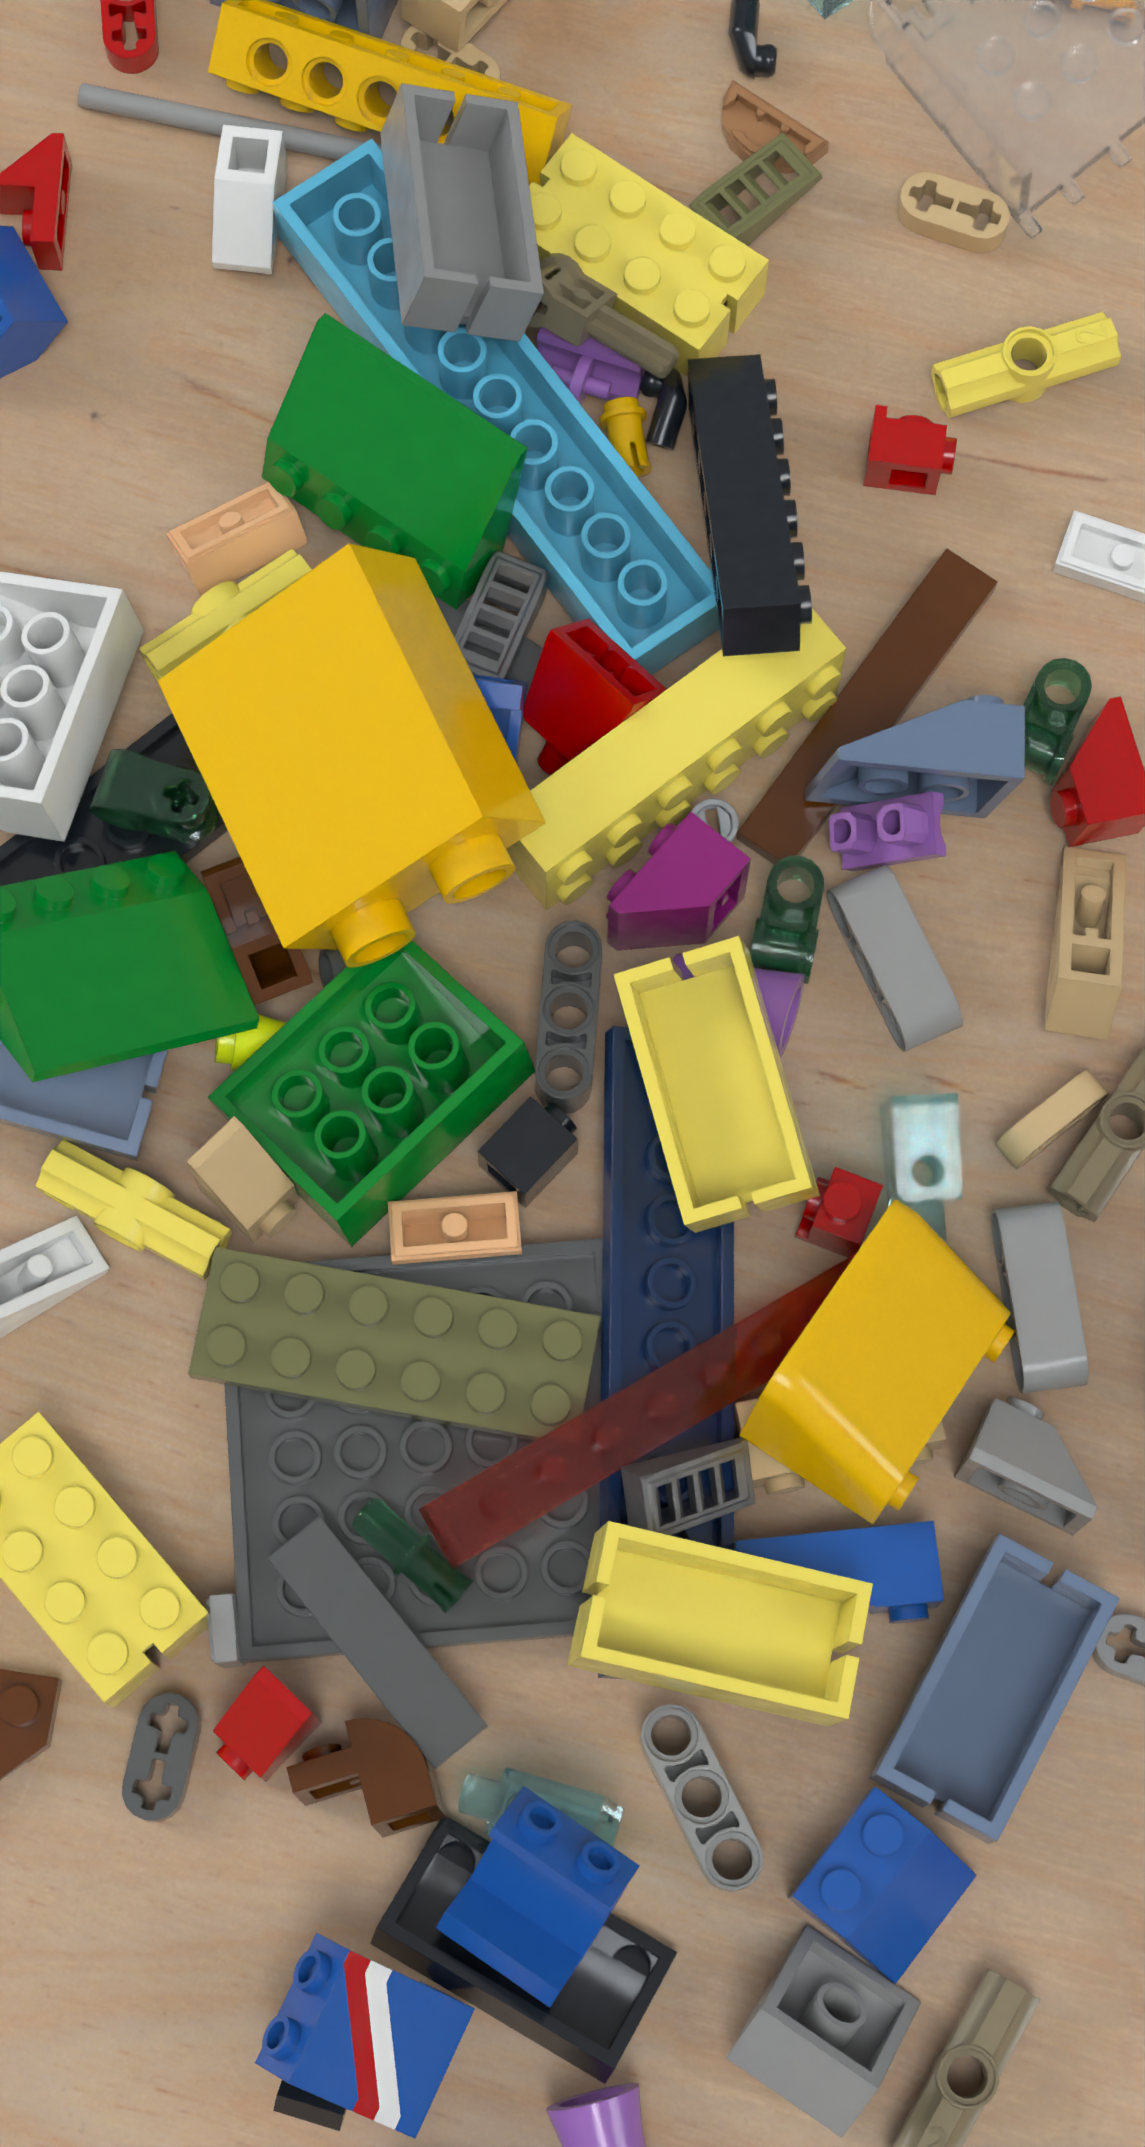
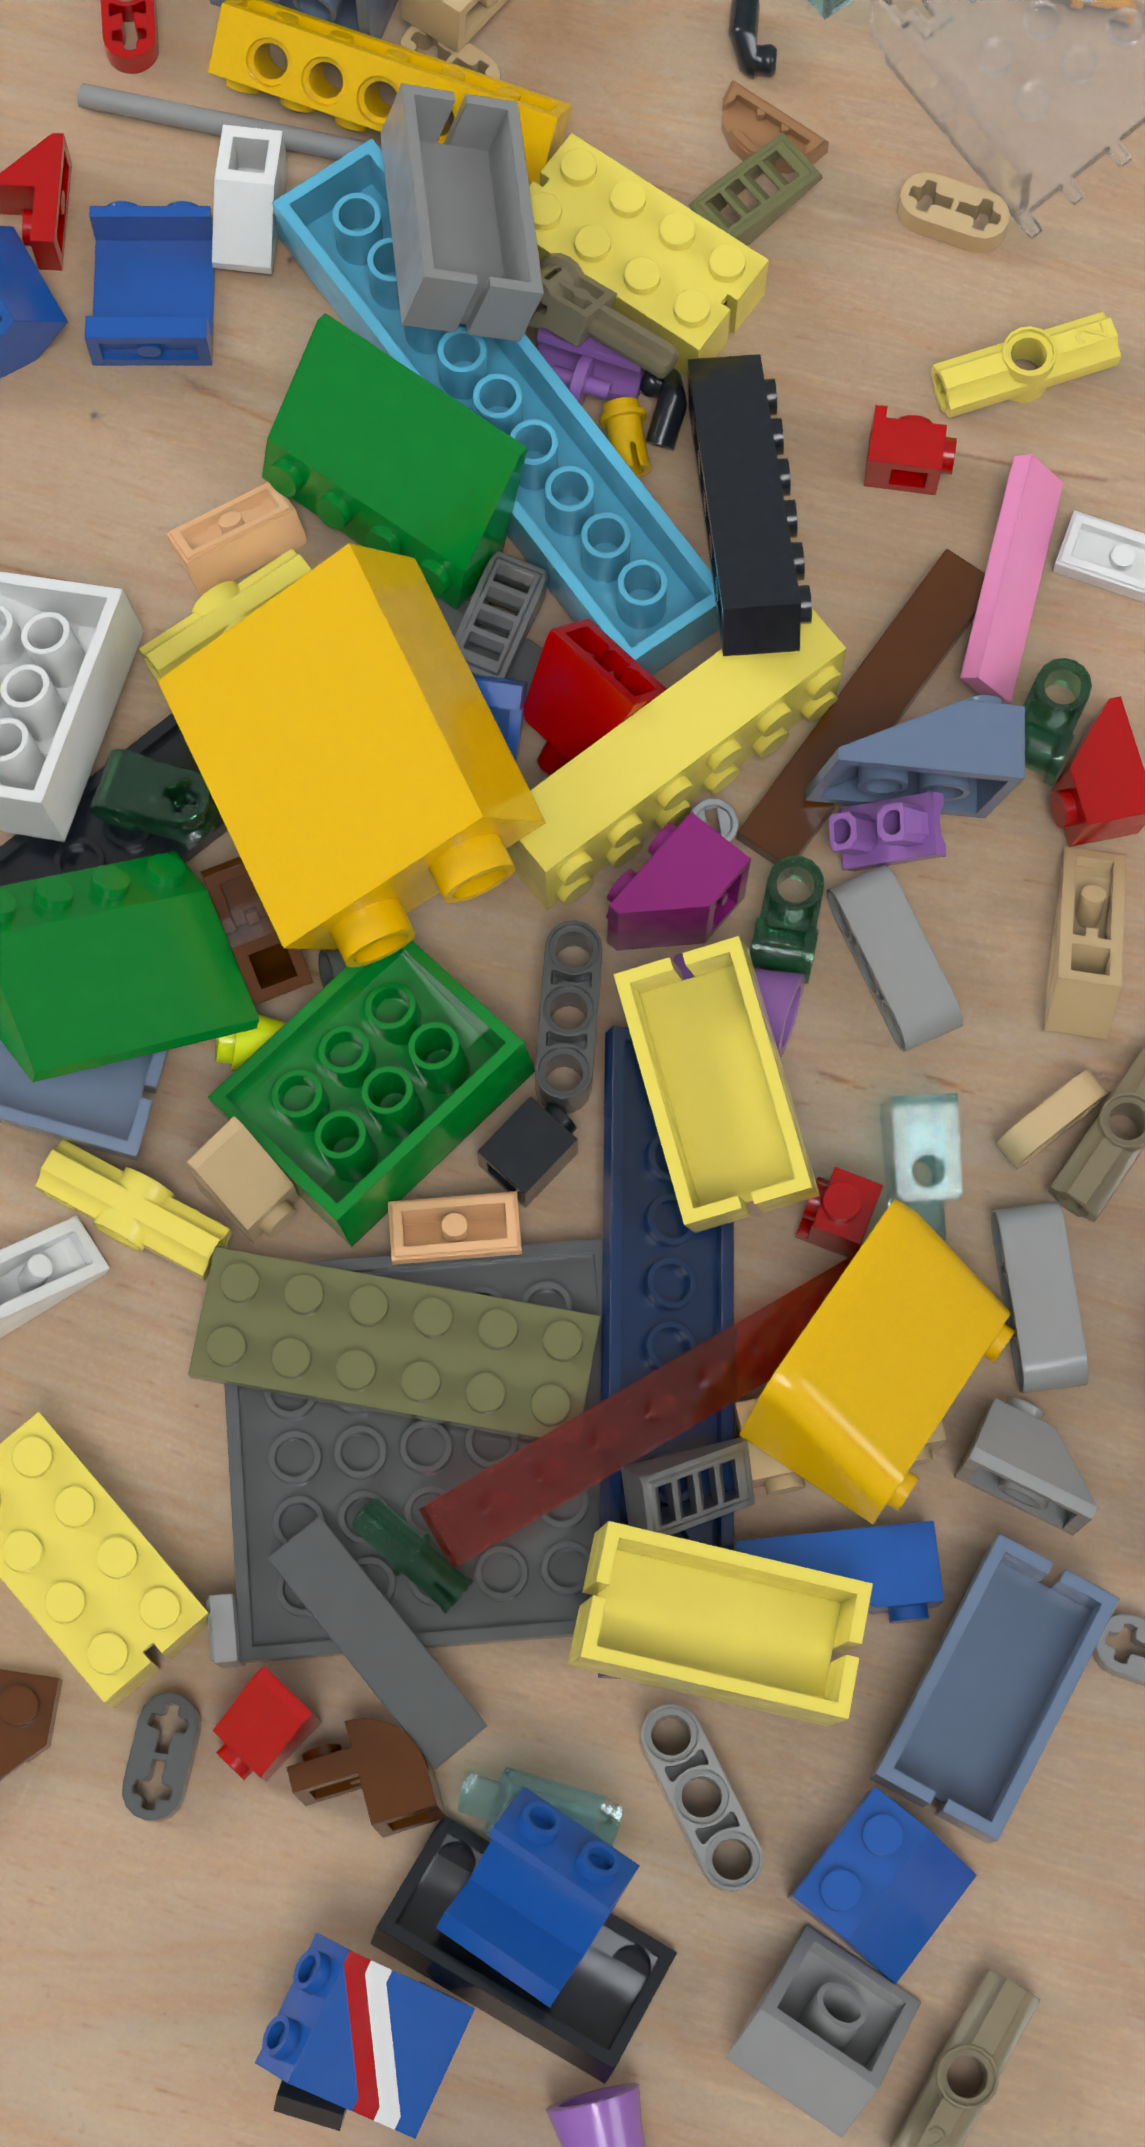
(152, 285): none -> blue panel
(1012, 578): none -> bright pink tile

